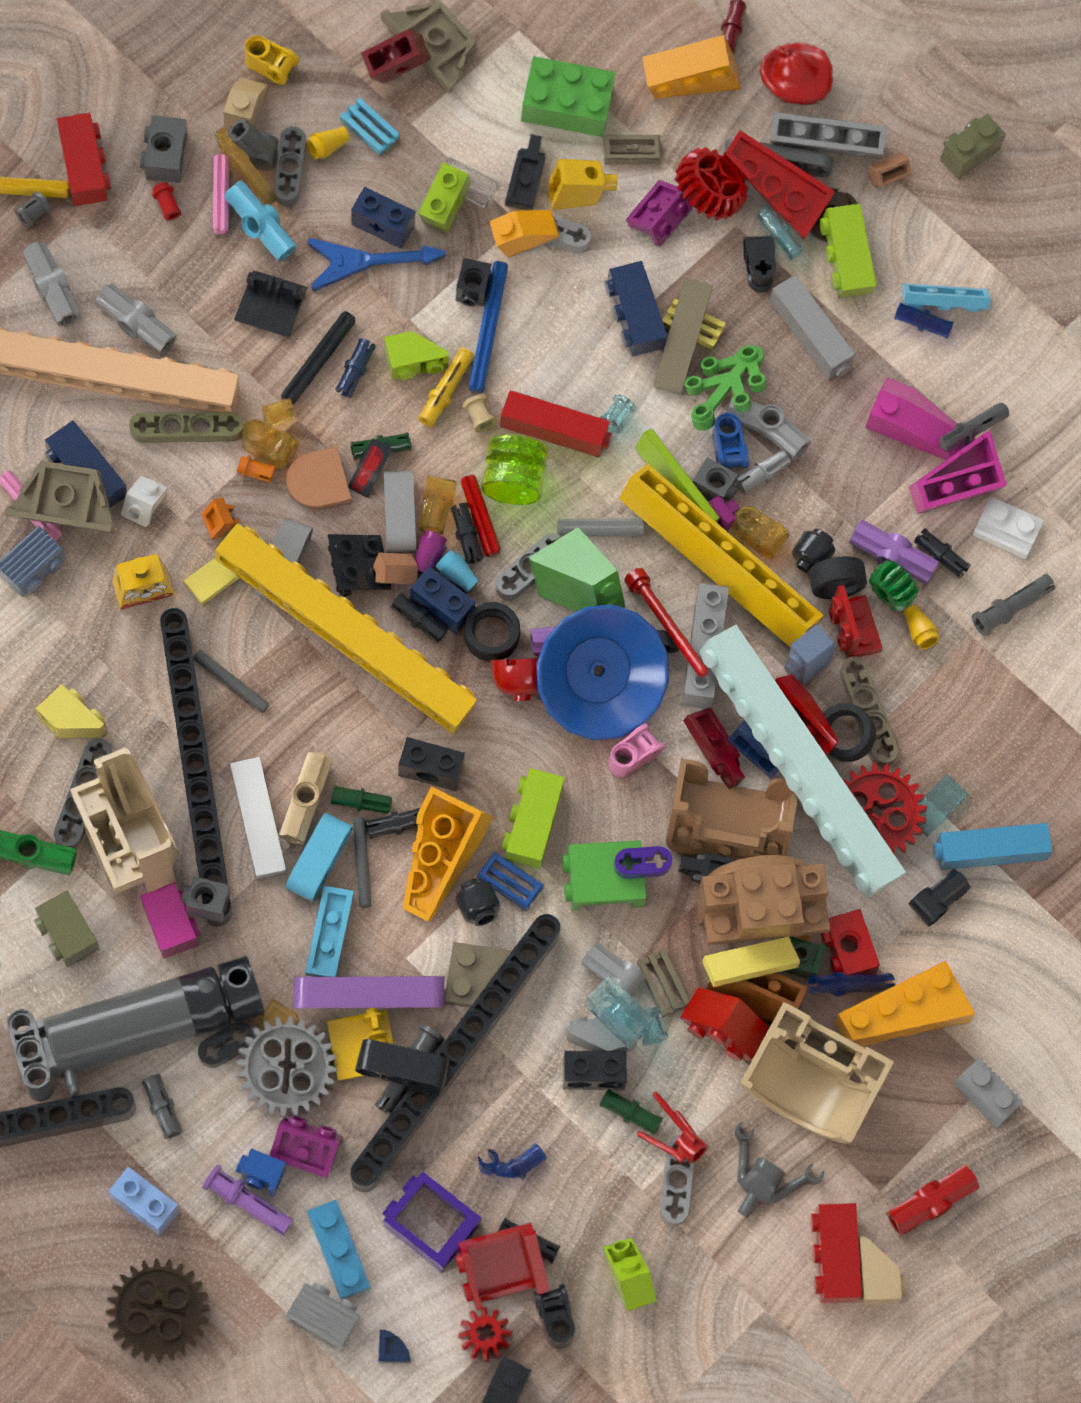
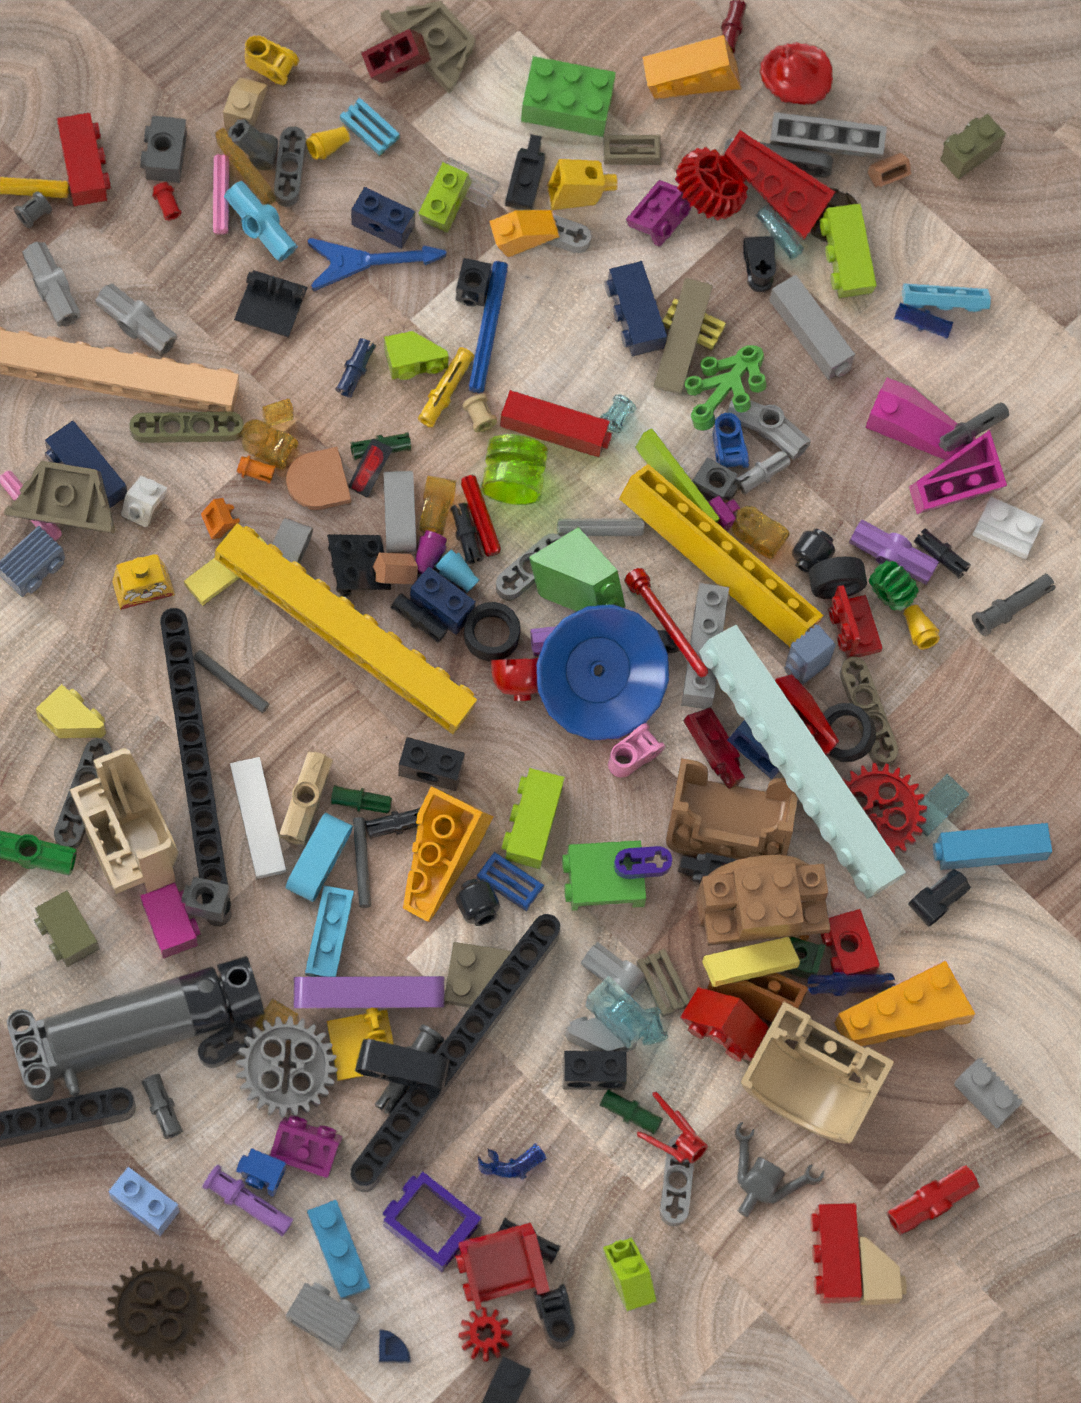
(318, 357): black axle -> none

